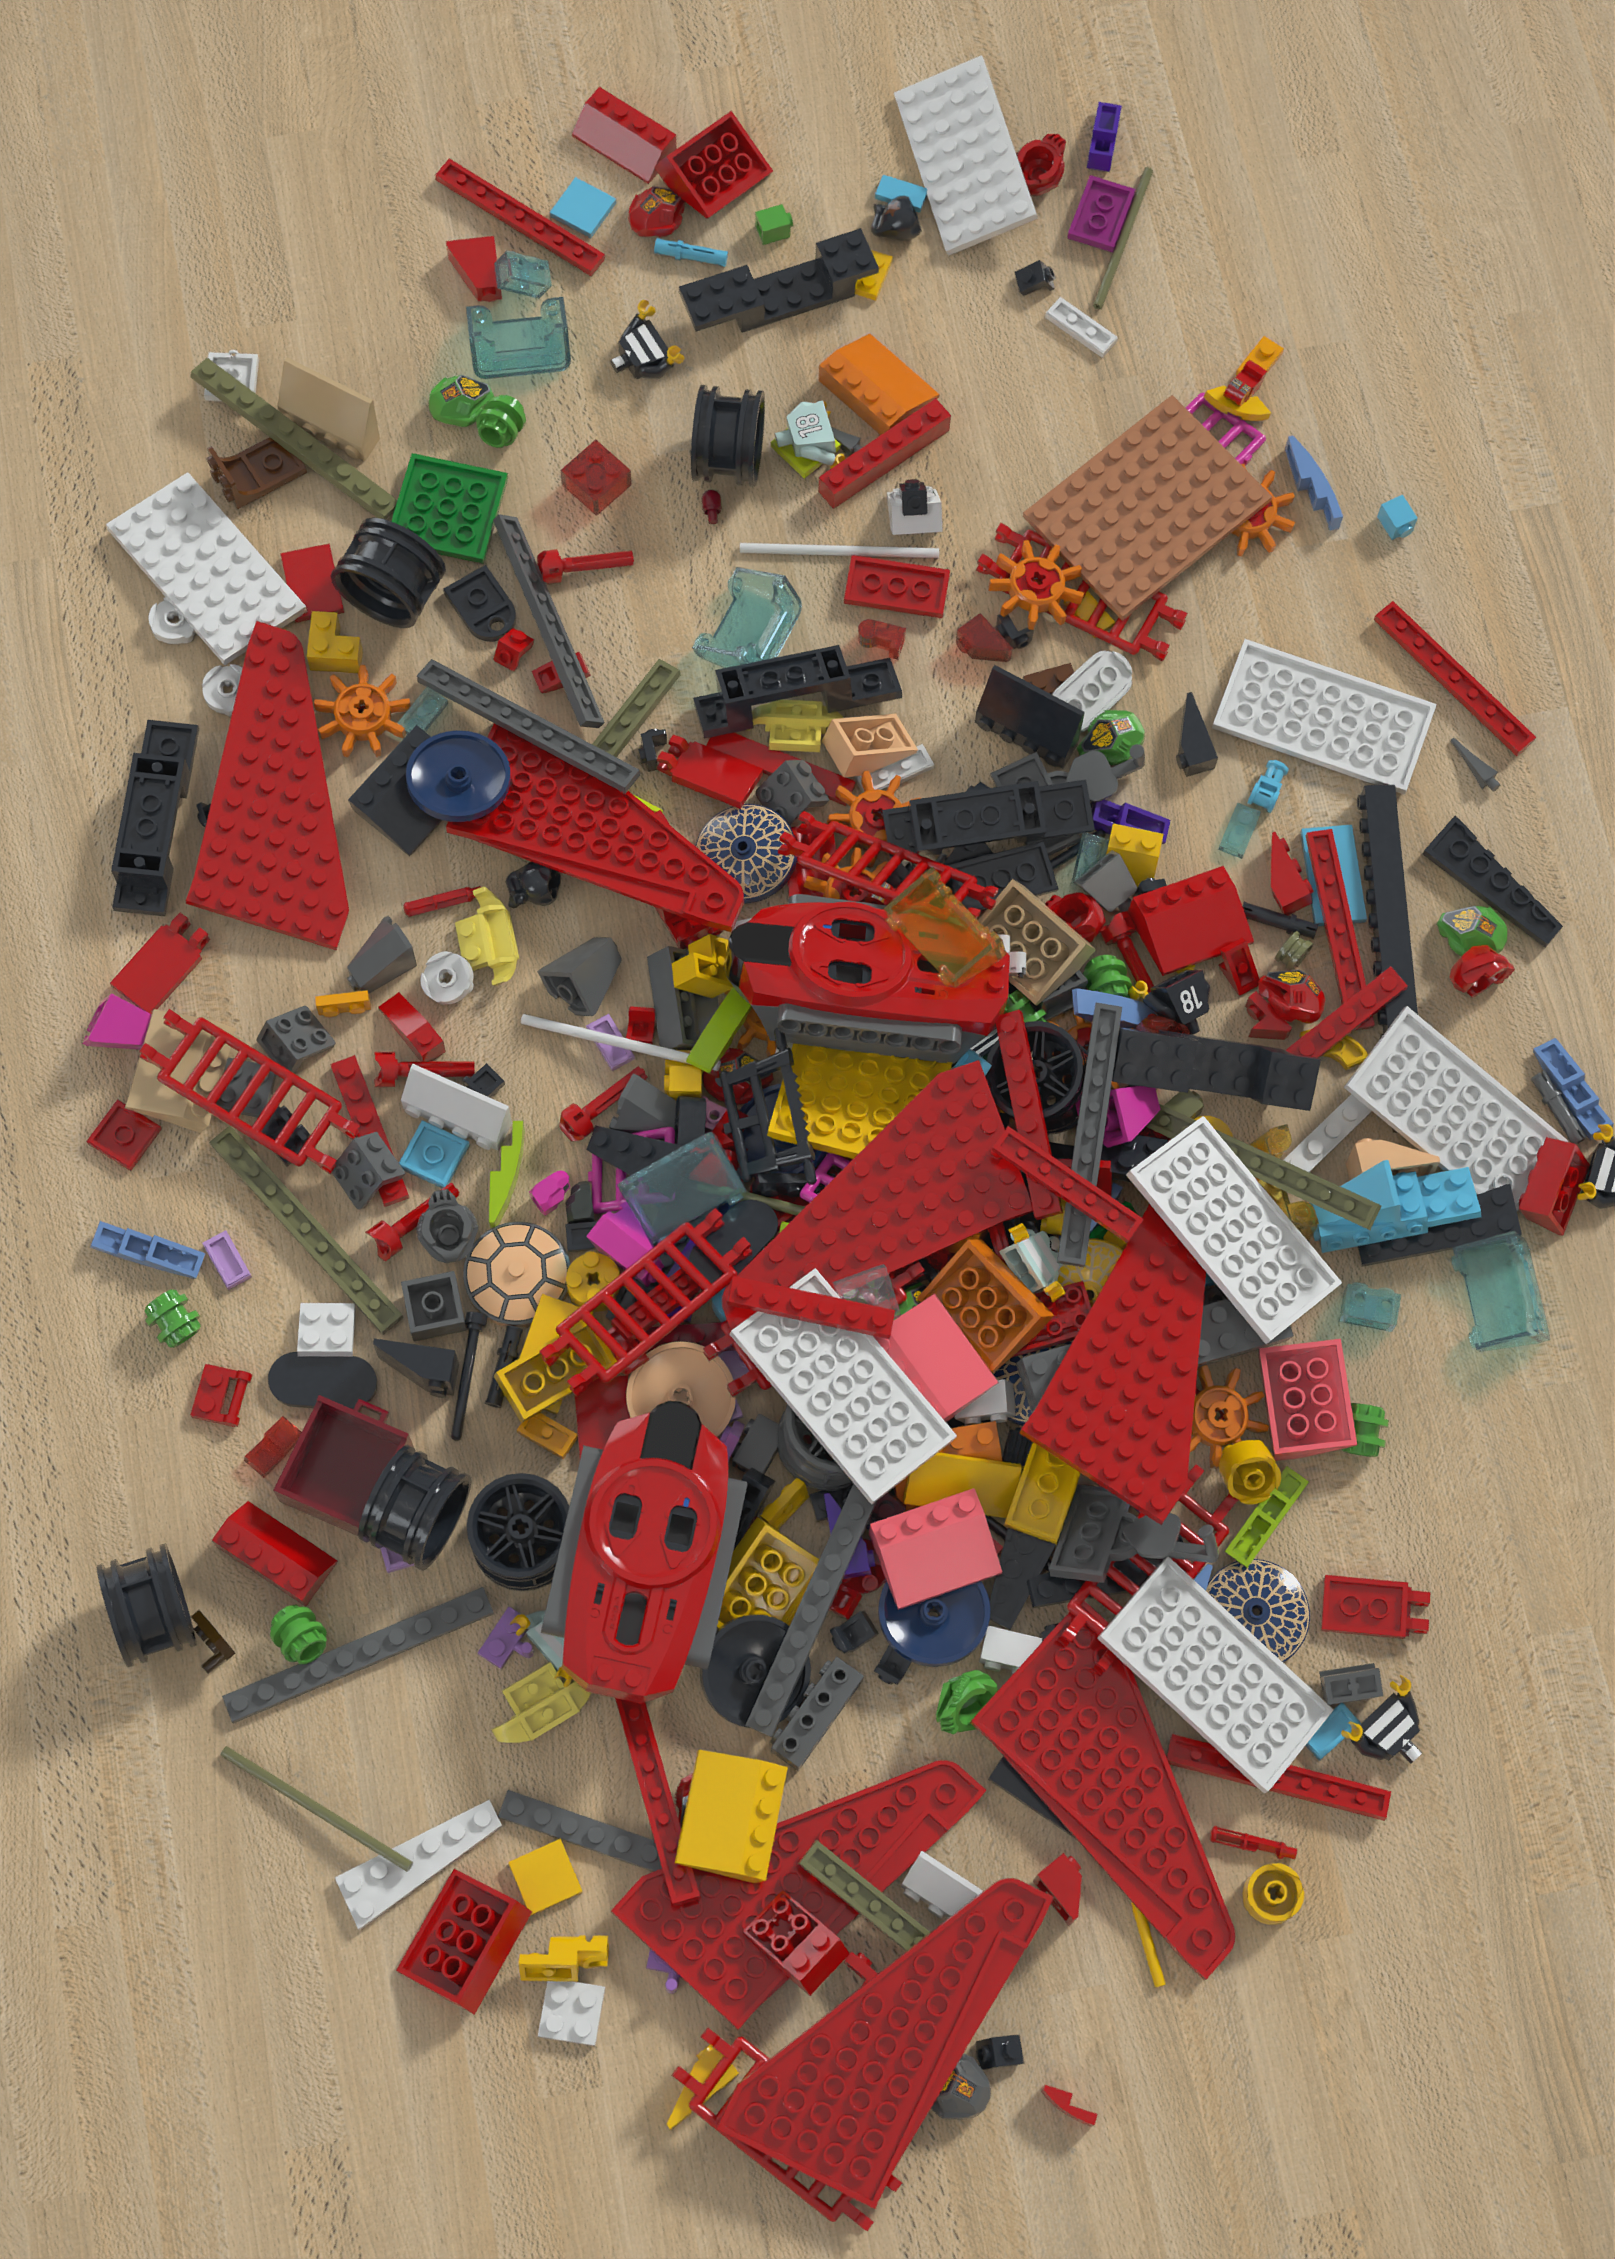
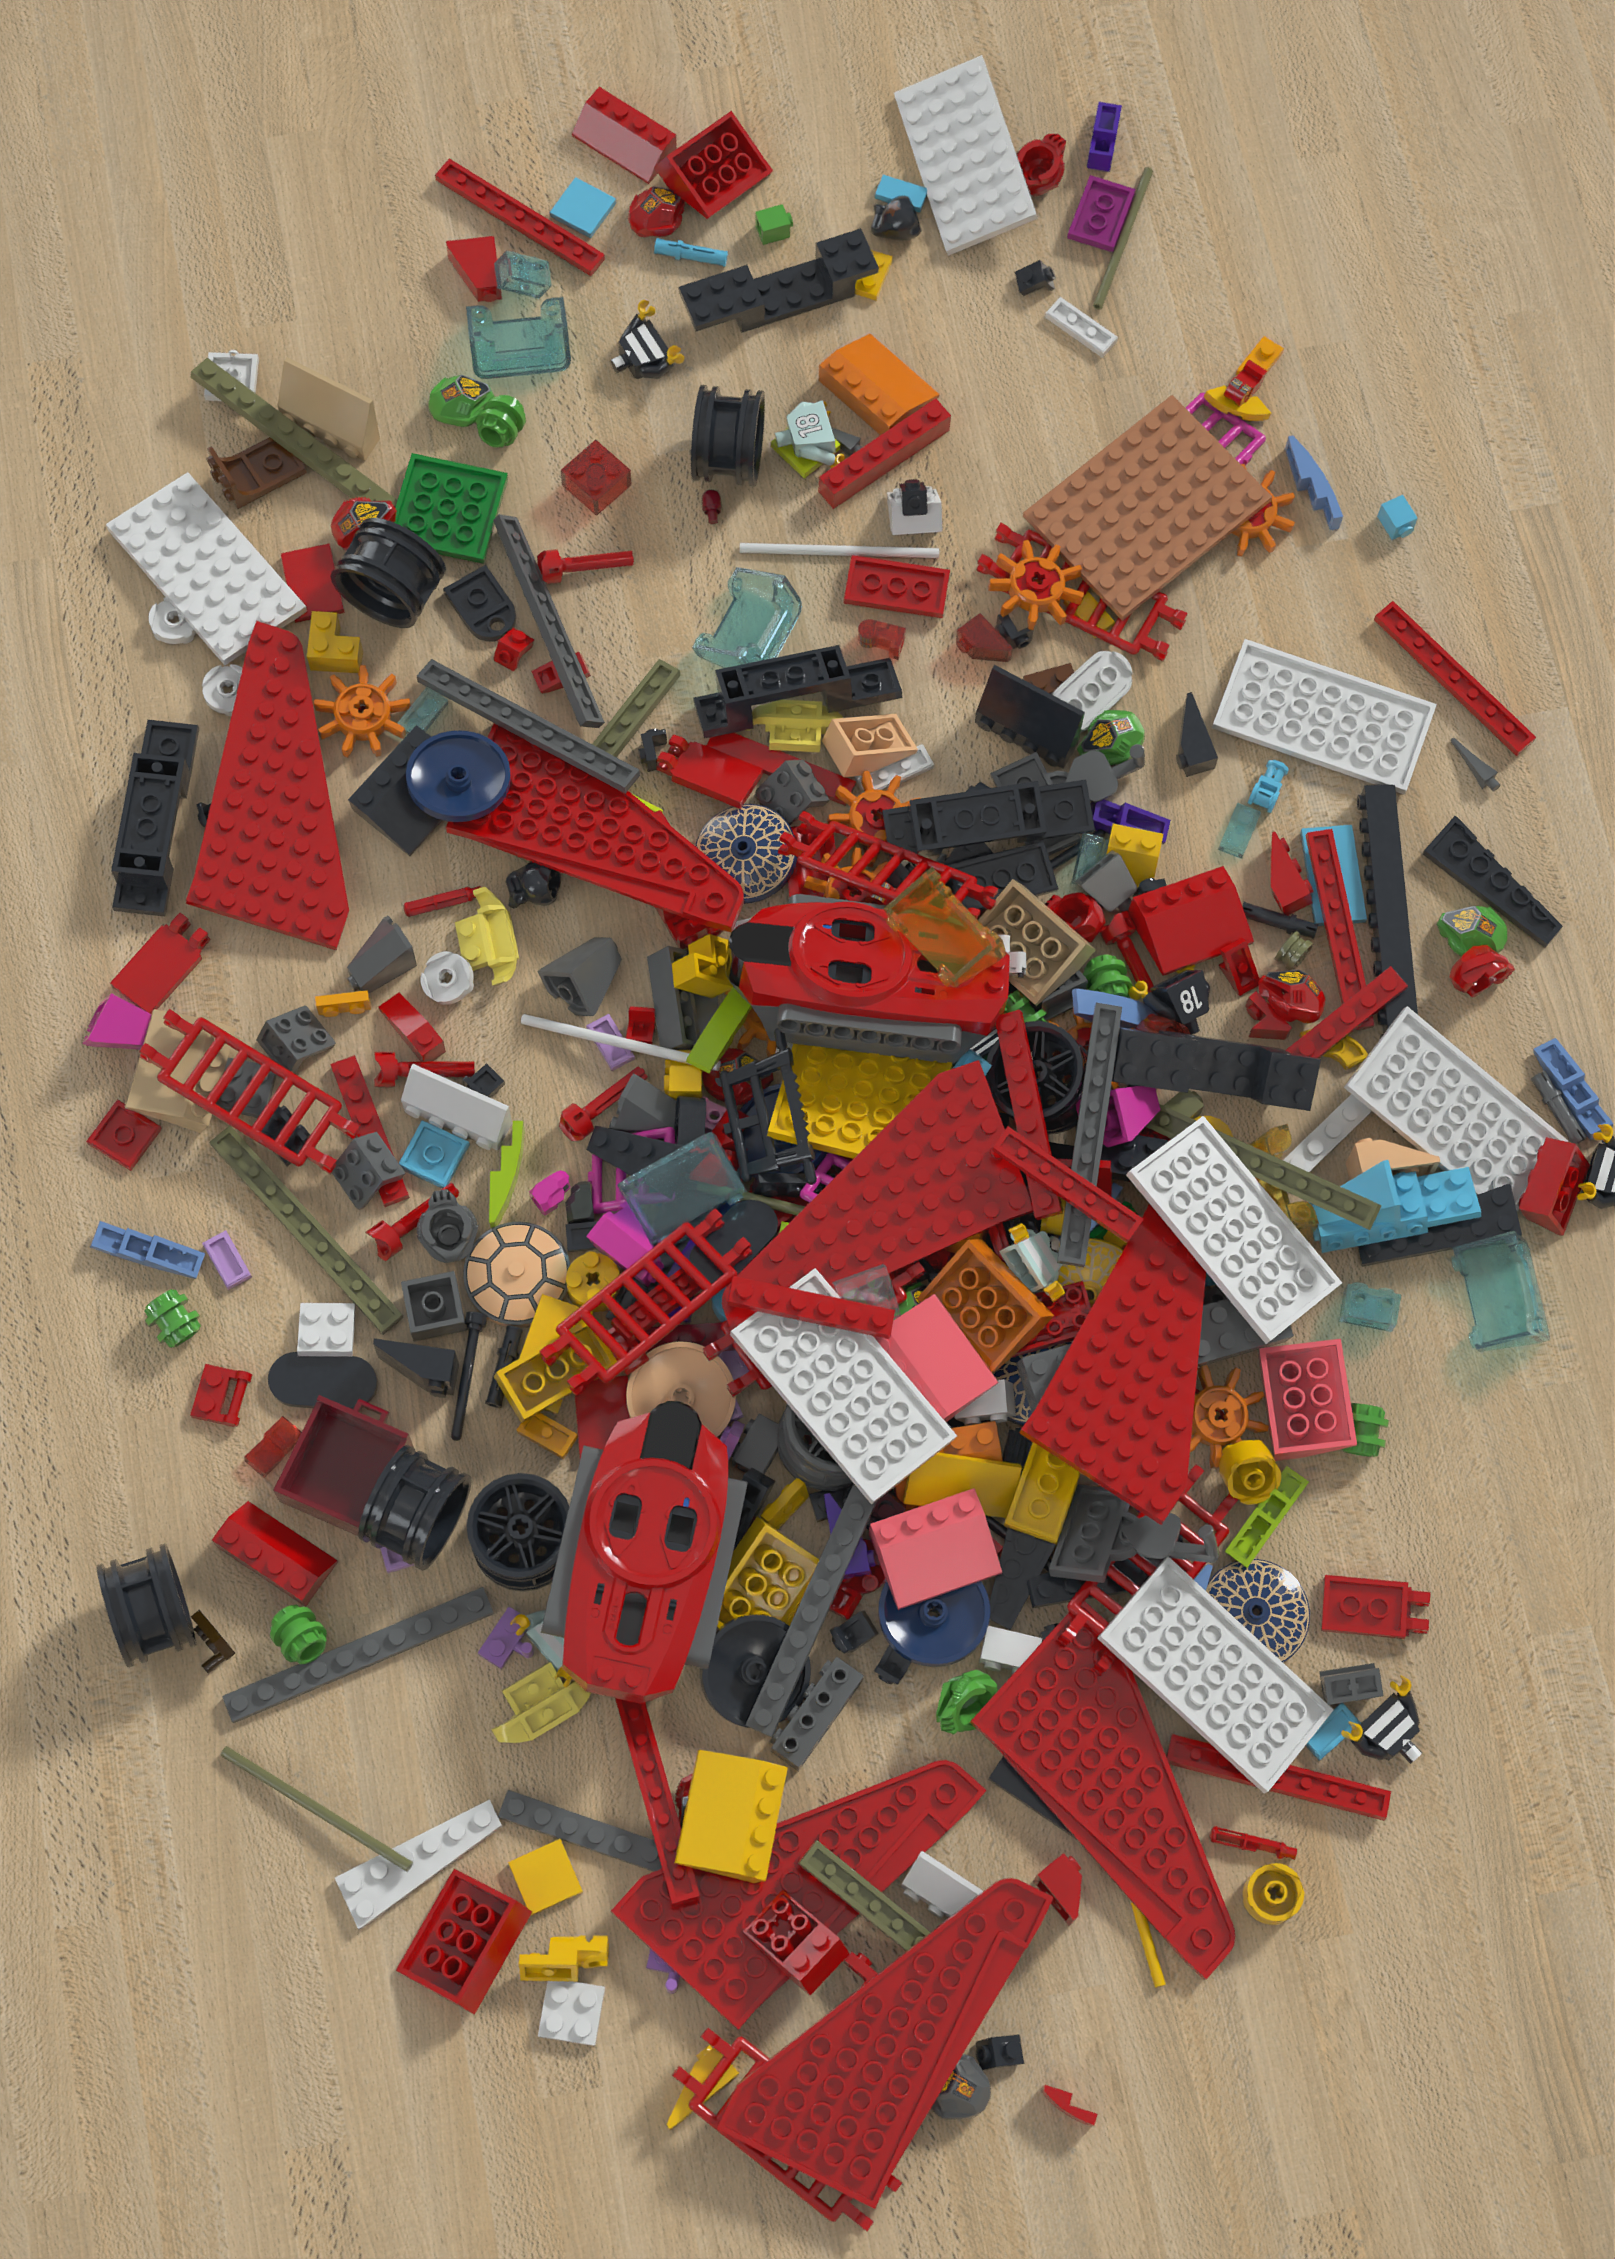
(353, 513): none -> helmet

